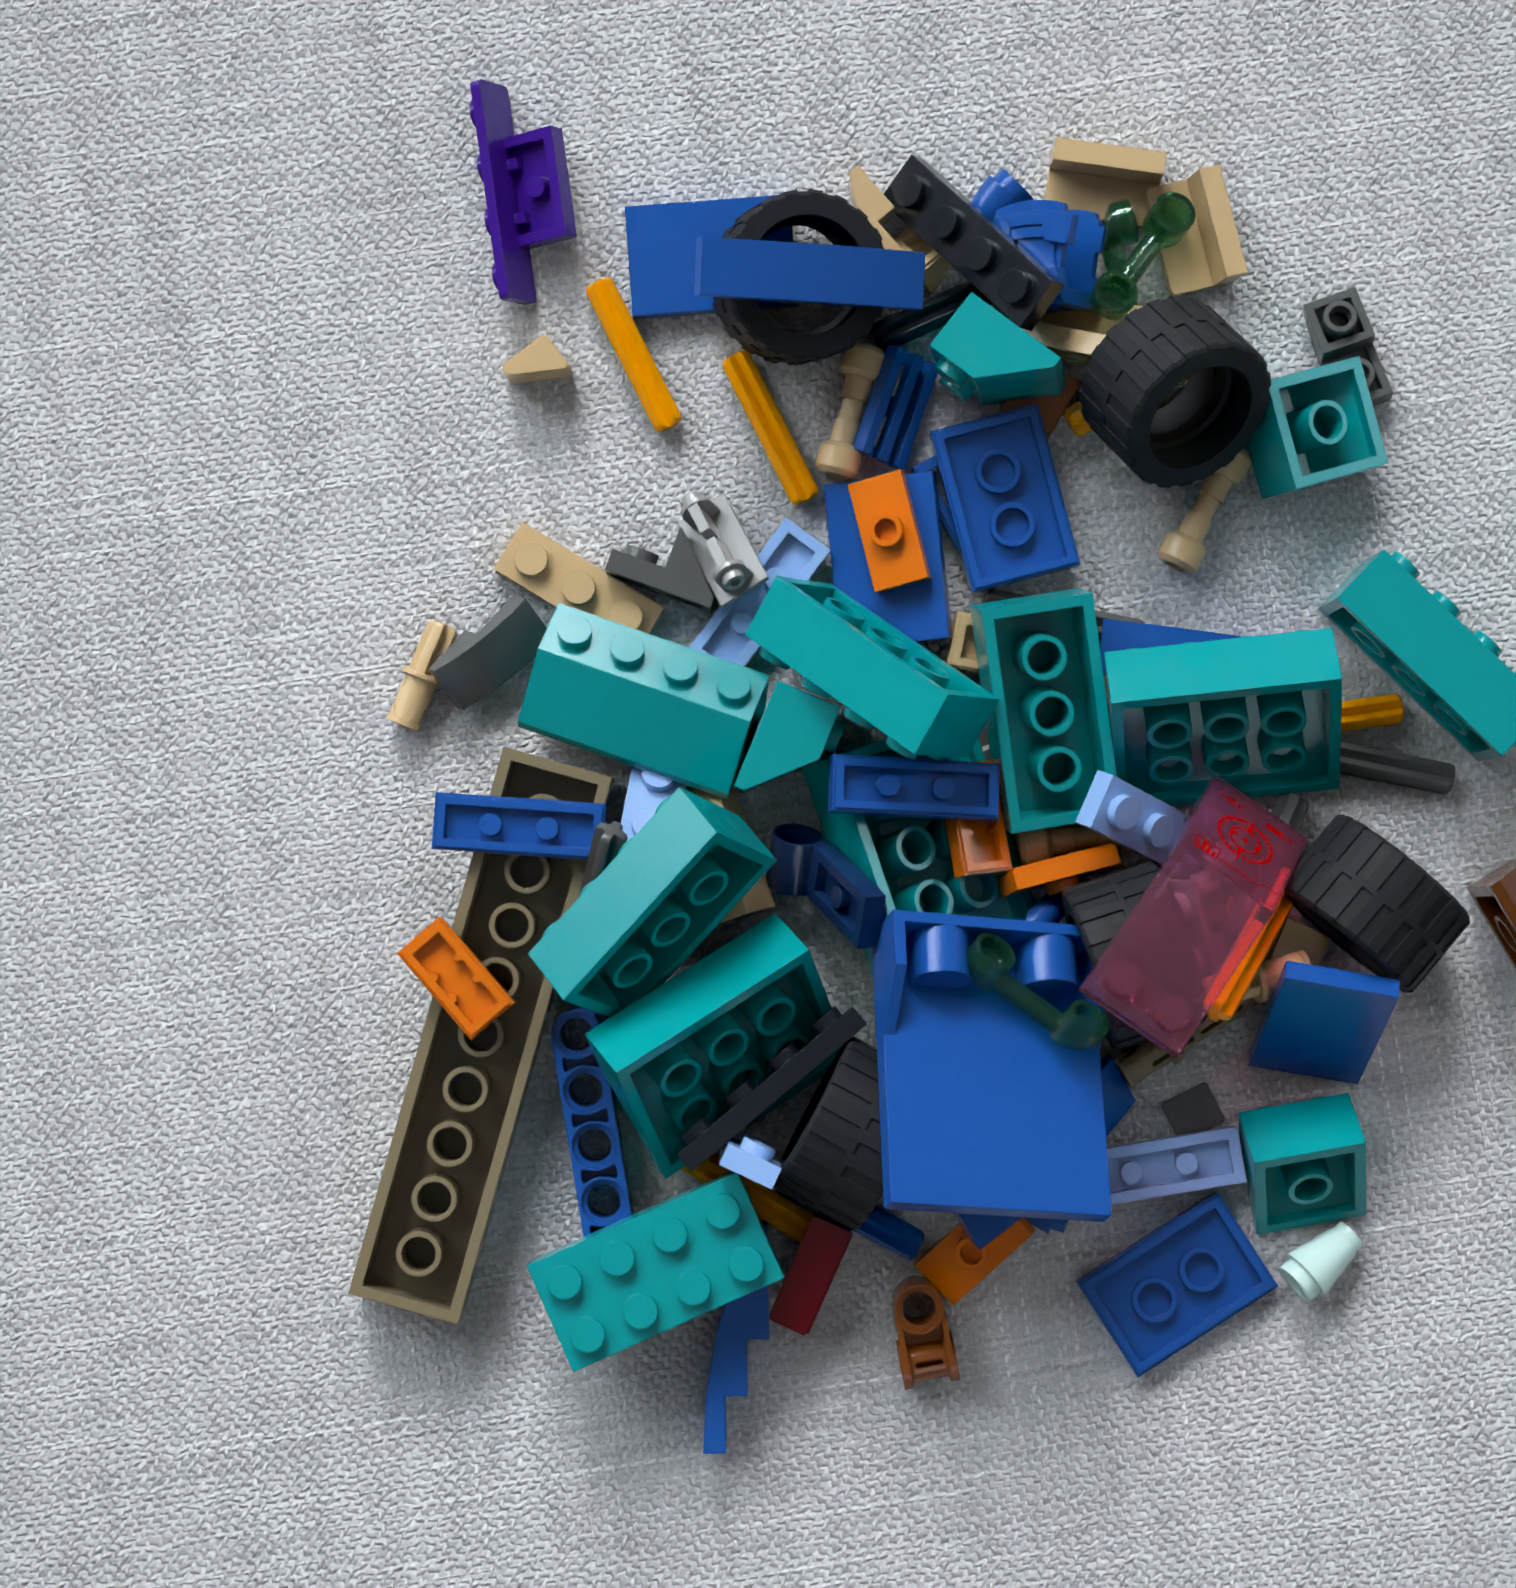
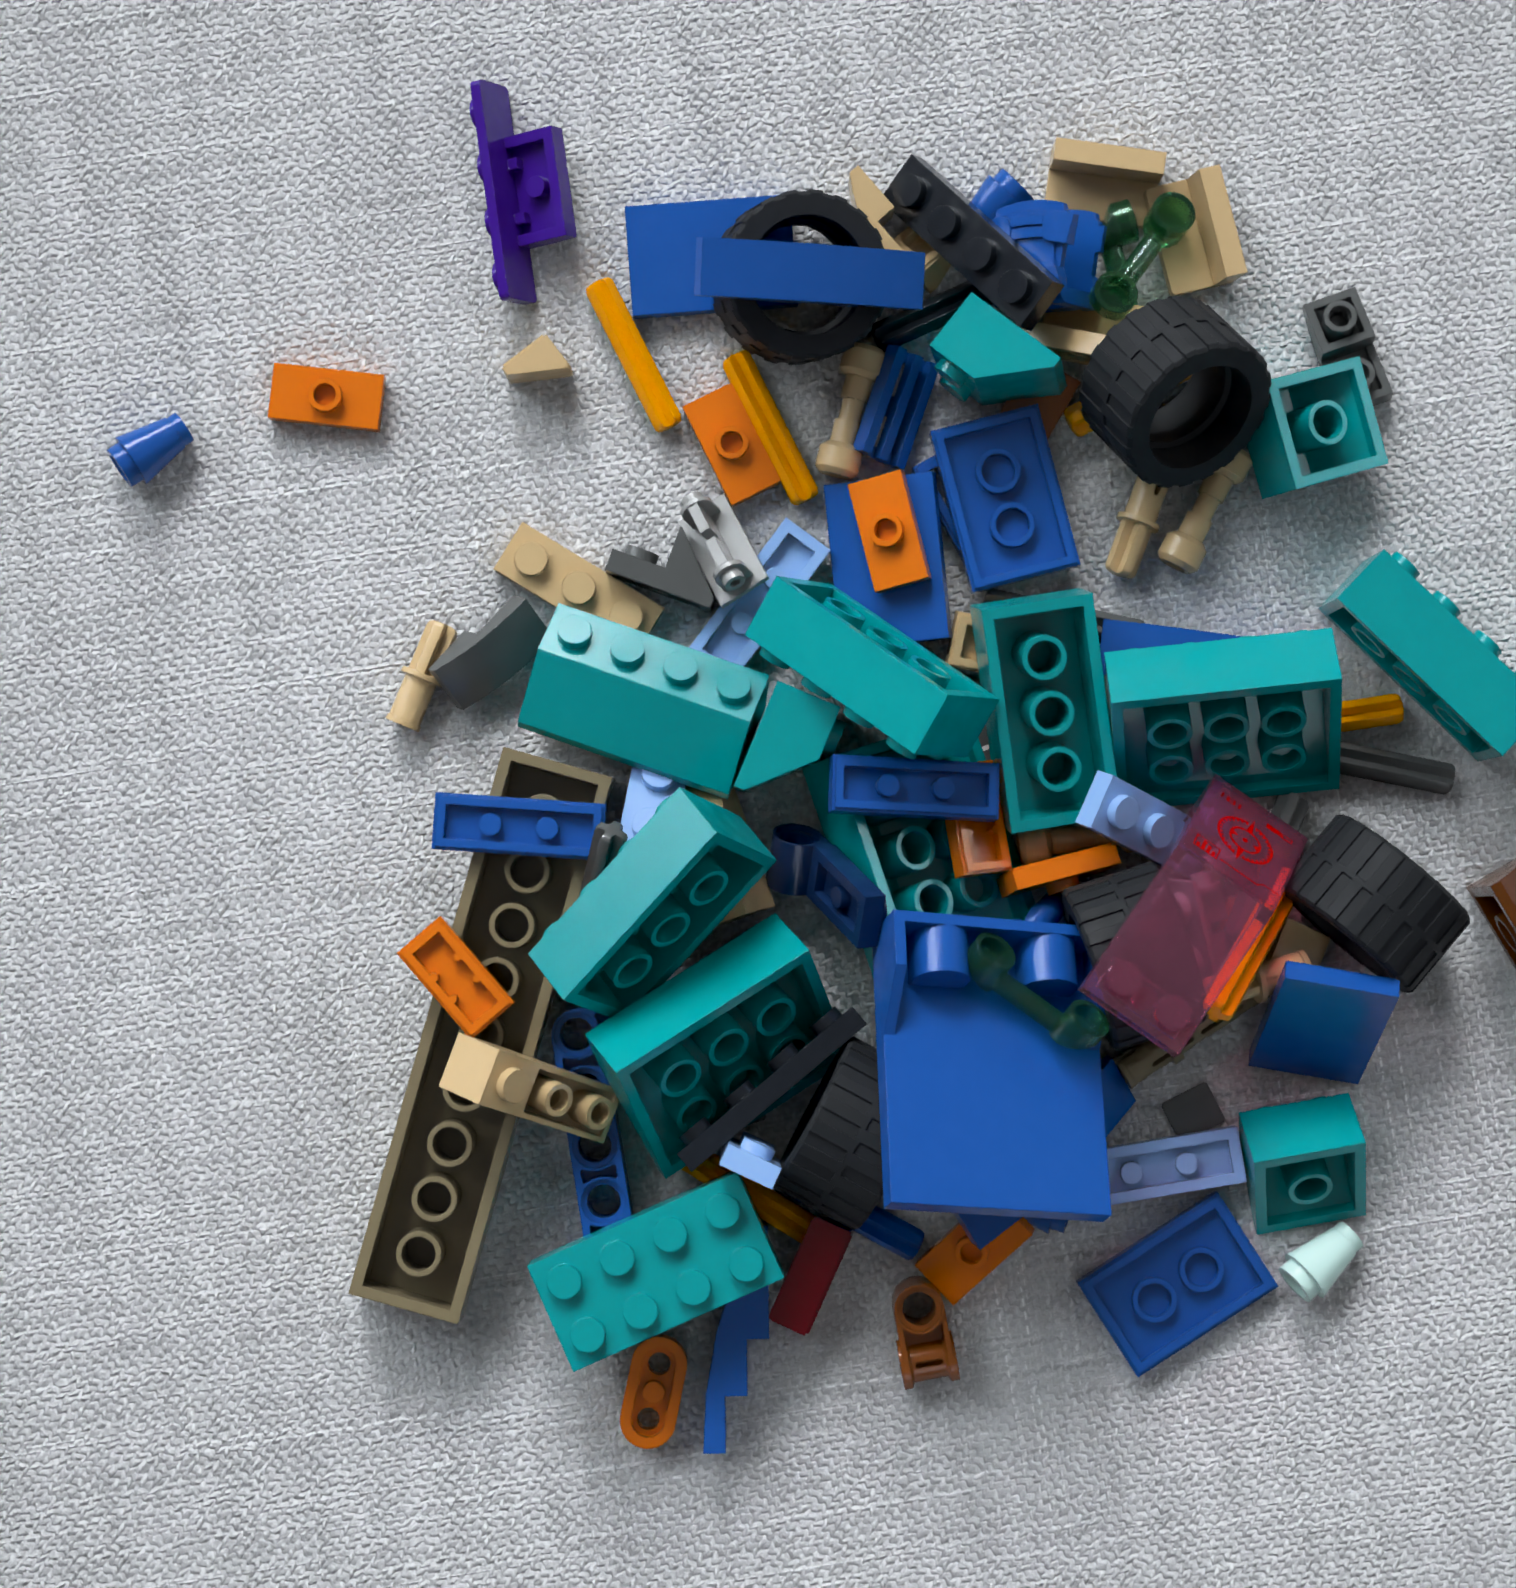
(149, 449): none -> blue cone
(327, 397): none -> orange plate
(529, 1088): none -> tan slope
(653, 1390): none -> orange plate
(731, 444): none -> orange plate
(1135, 528): none -> tan axle

